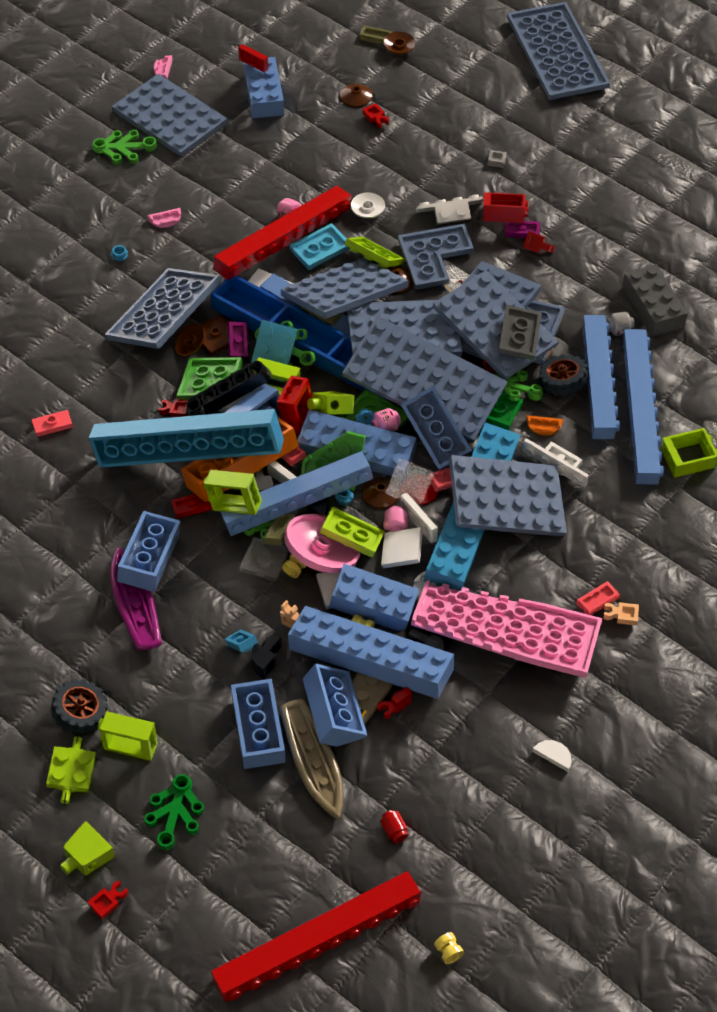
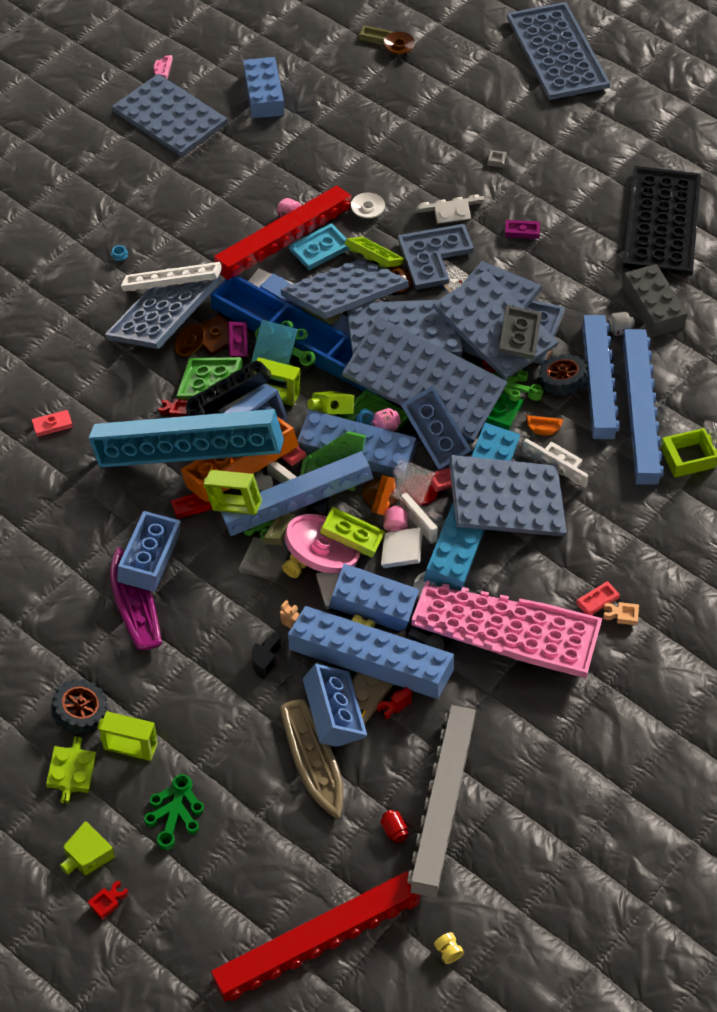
(106, 146): bright green plant -> none
(166, 218): bright pink tile -> none
(171, 276): none -> white plate
(241, 641): dark azure plate -> none
(253, 58): red plate -> none
(258, 724): medium blue brick -> none
(293, 406): red window -> none
(344, 500): dark azure plate -> none
(356, 95): reddish brown dish -> none
(375, 114): red plate -> none
(383, 493): none -> orange plate
(442, 803): none -> light grey brick
(505, 207): red window -> none
(536, 242): red plate -> none
(555, 753): white tile -> none
(662, 220): none -> black plate

